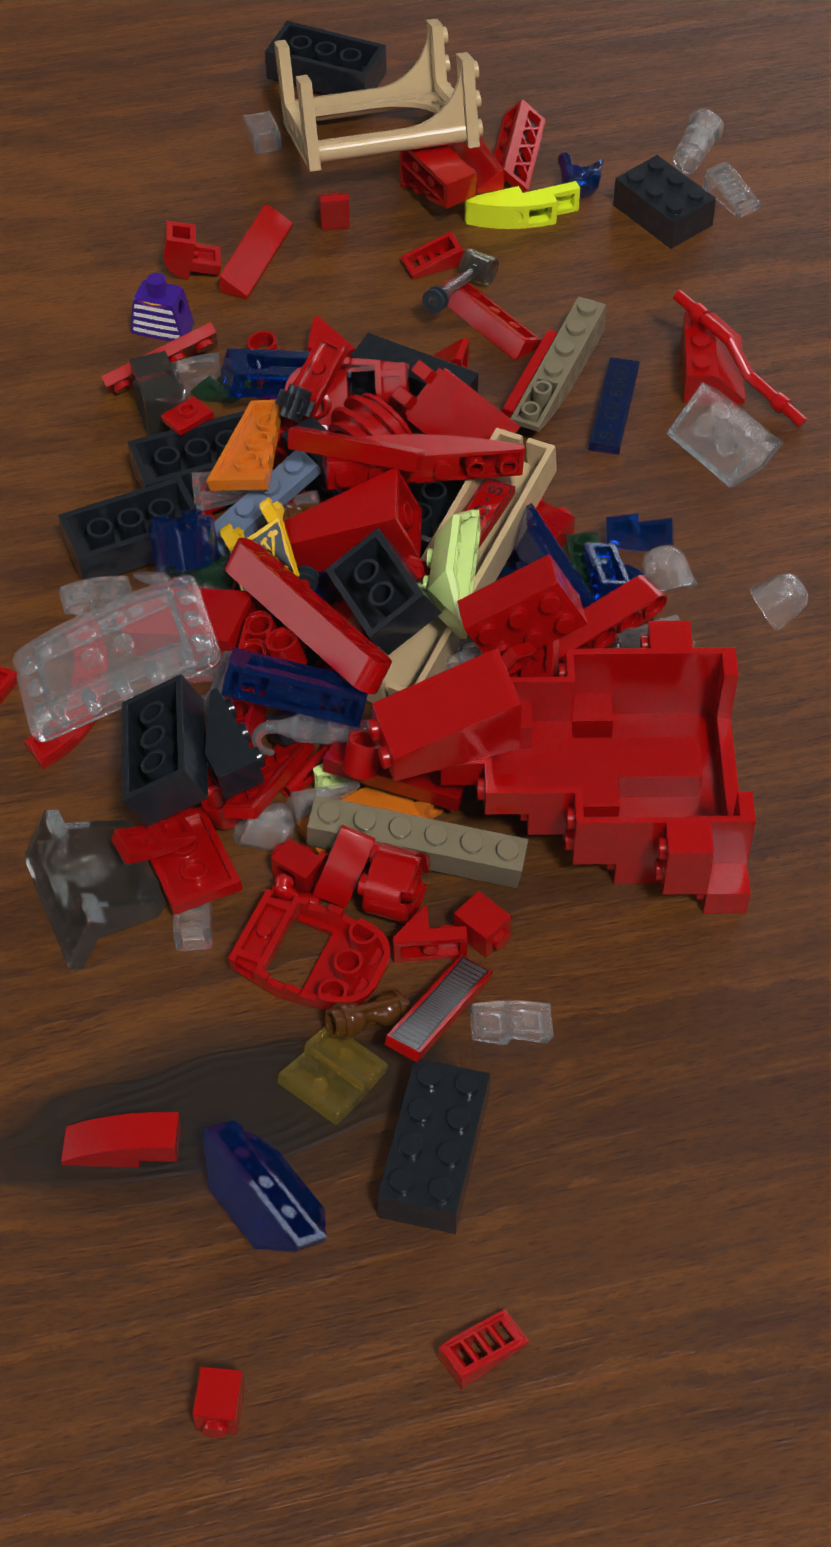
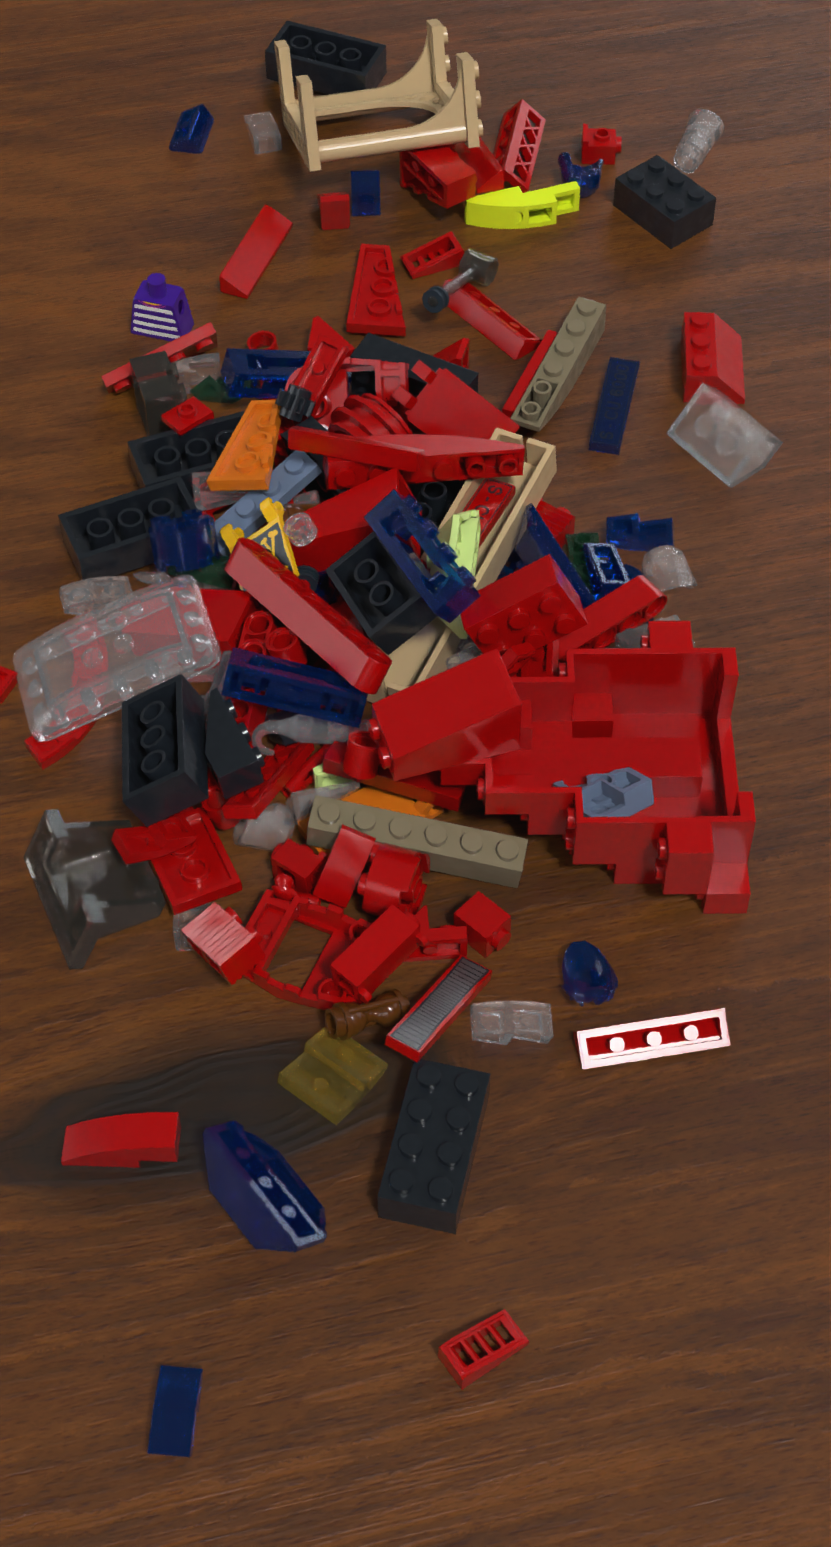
(175, 1411): none -> clear blue slope
(185, 255): red brick -> none
(192, 130): none -> clear blue slope
(218, 1401): red brick -> none
(224, 942): none -> brick
(300, 529): none -> clear bush
(365, 193): none -> clear blue brick
(375, 294): none -> red wing
(377, 953): none -> red brick
(402, 517): none -> clear blue brick
(587, 974): none -> clear blue hat
(600, 144): none -> red brick
(615, 793): none -> sand blue slope
(652, 1038): none -> slope
(725, 175): clear slope -> none
(778, 401): red bar -> none
(780, 598): clear hair -> none

